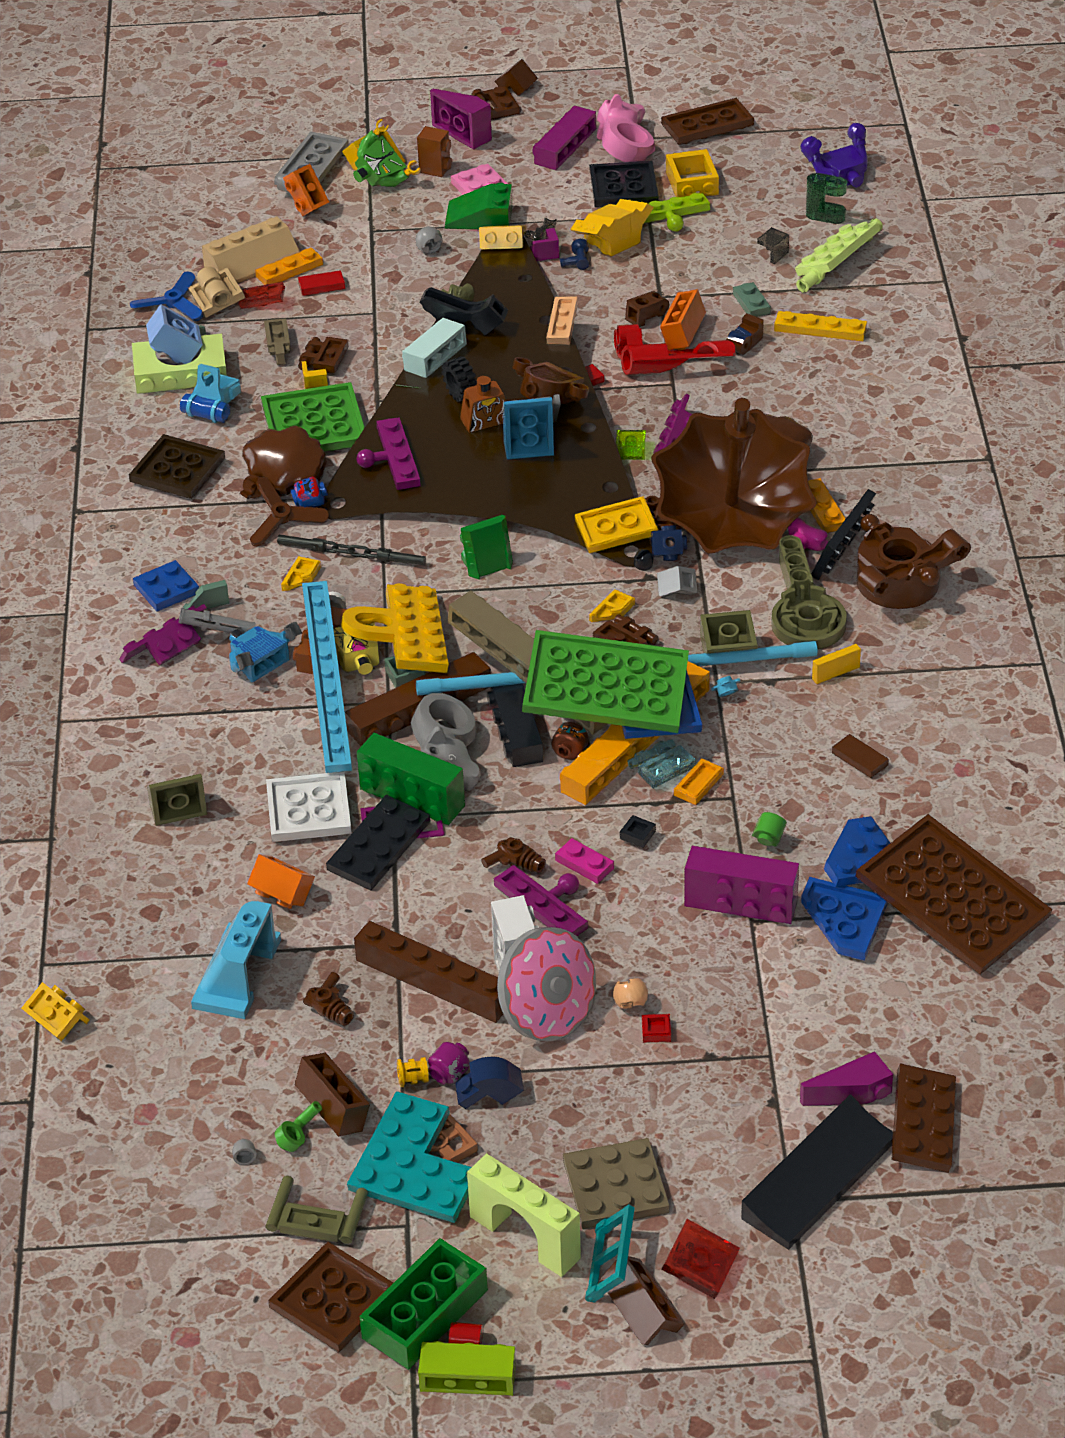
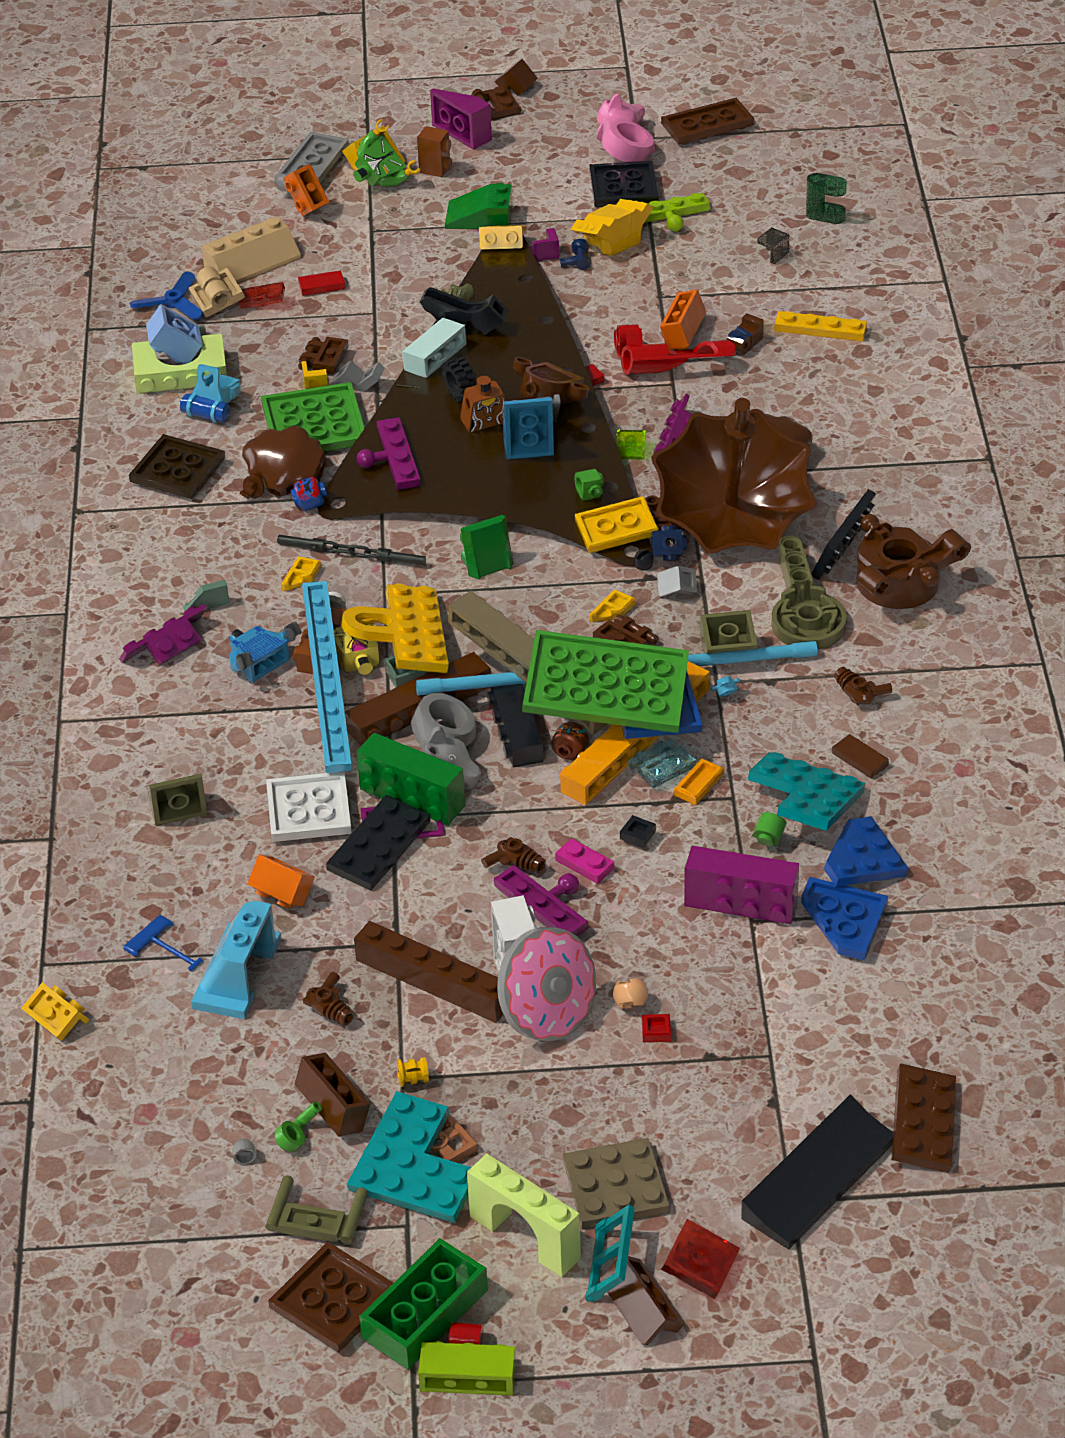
(149, 934): none -> blue piece
(165, 585): blue plate -> none
(187, 617): light grey pin -> none
(277, 339): dark tan hinge -> none
(282, 513): reddish brown piece -> none
(289, 266): light orange plate -> none
(360, 380): none -> light grey slope
(428, 240): light grey piece -> none
(448, 1062): magenta head -> none
(476, 178): bright pink plate -> none
(489, 1077): dark blue brick -> none
(540, 232): clear smoke piece -> none
(562, 320): light nougat panel -> none
(564, 137): magenta brick -> none
(589, 484): none -> bright green plate
(645, 307): reddish brown leg -> none
(690, 163): yellow window -> none
(751, 299): sand green plate -> none
(810, 537): dark pink piece -> none
(816, 793): none -> teal plate
(826, 510): light orange plate -> none
(834, 252): yellowish green plate -> none
(836, 663): yellow tile -> none
(844, 162): dark purple torso -> none
(858, 688): none -> reddish brown piece
(863, 1078): magenta slope -> none
(954, 893): reddish brown plate -> none

